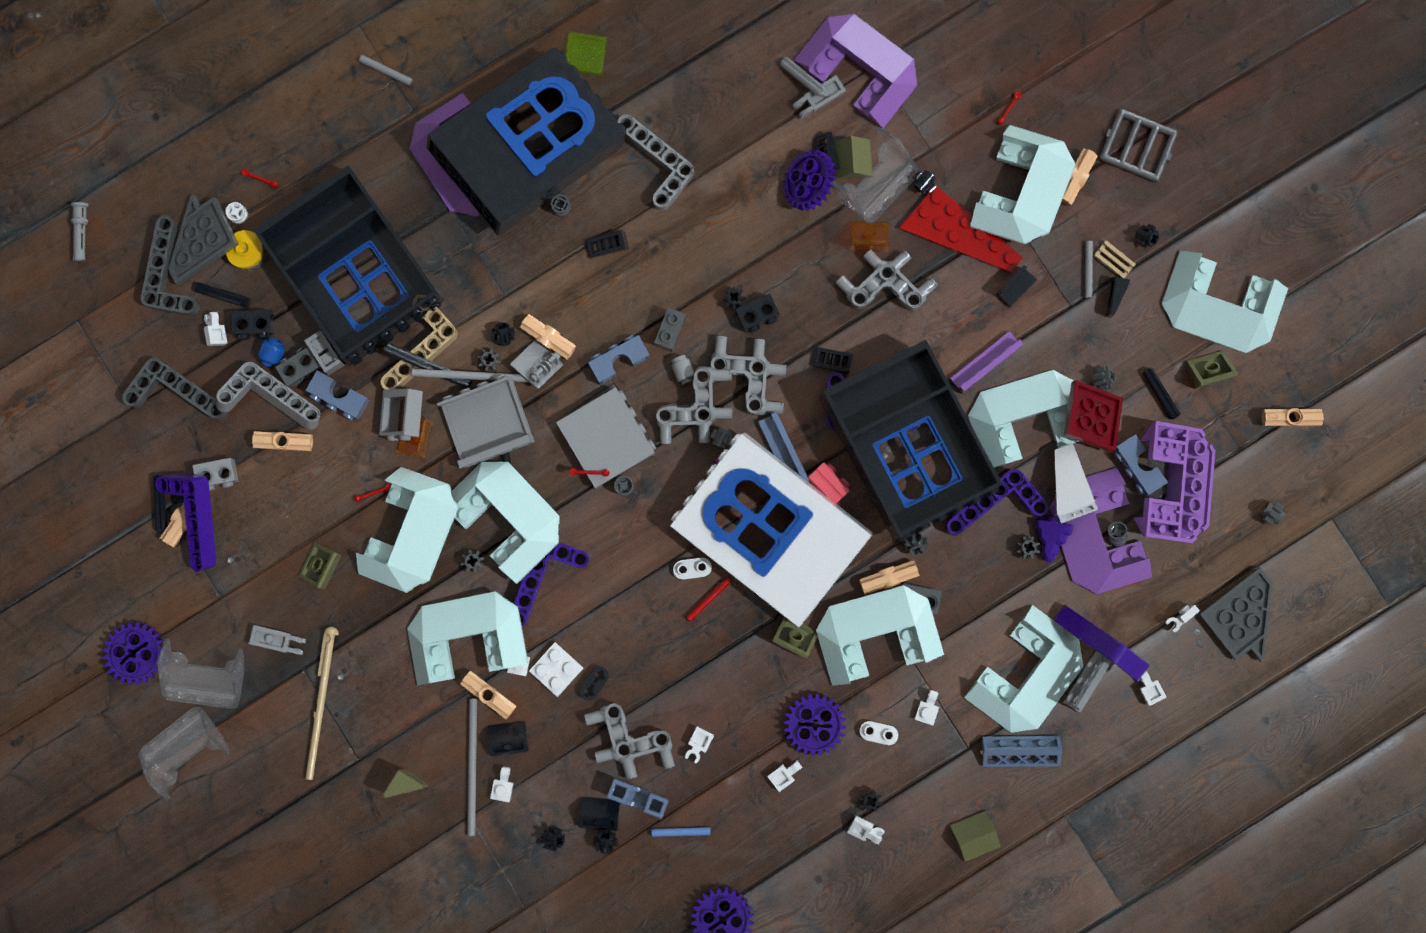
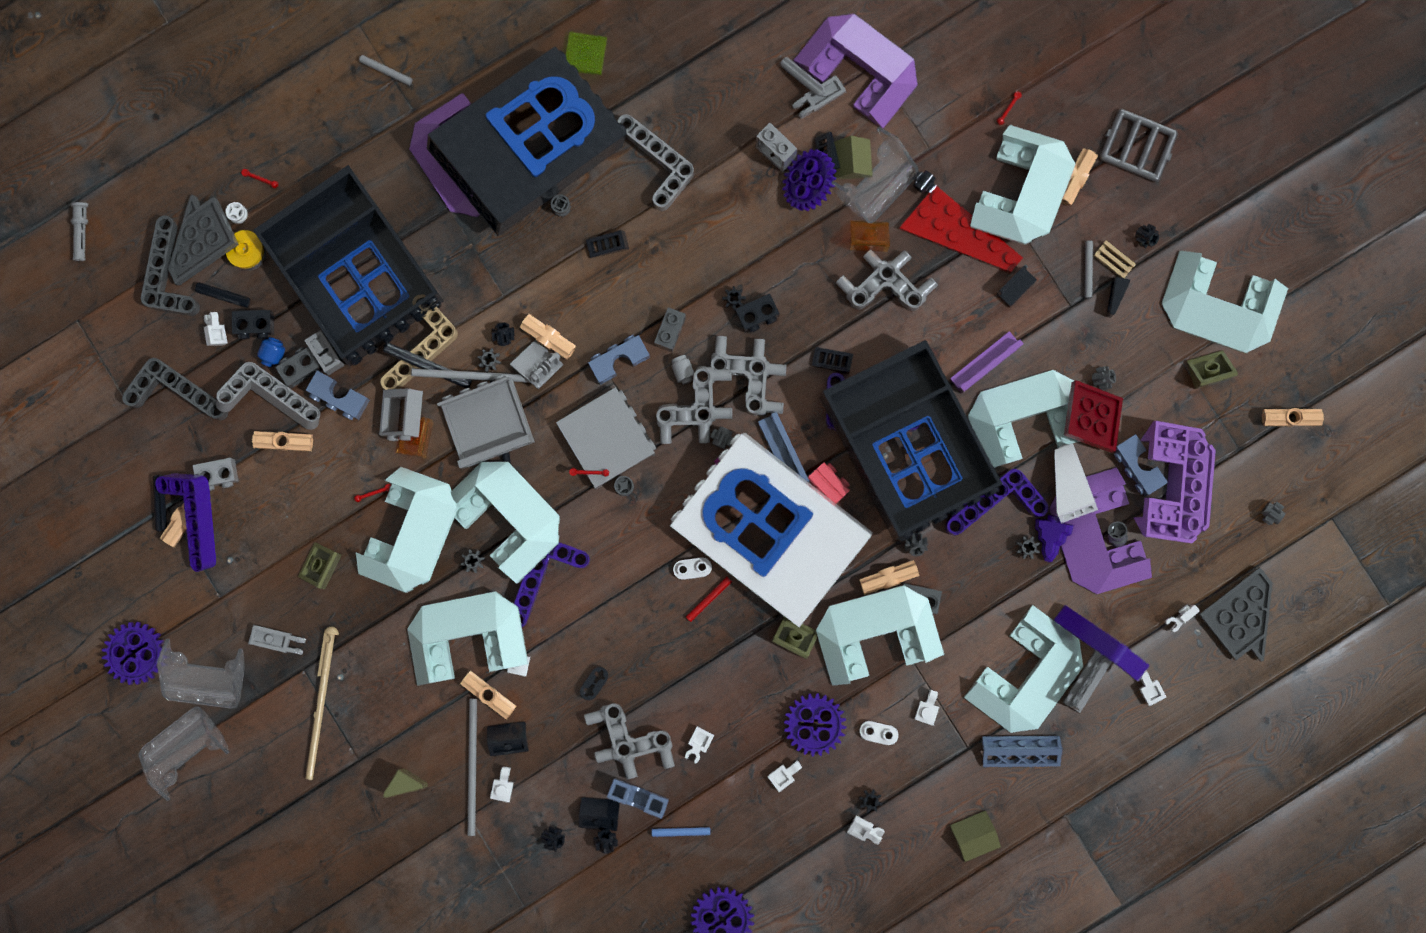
(556, 669): white plate -> none
(772, 141): none -> light grey window
(1161, 393): black axle -> none

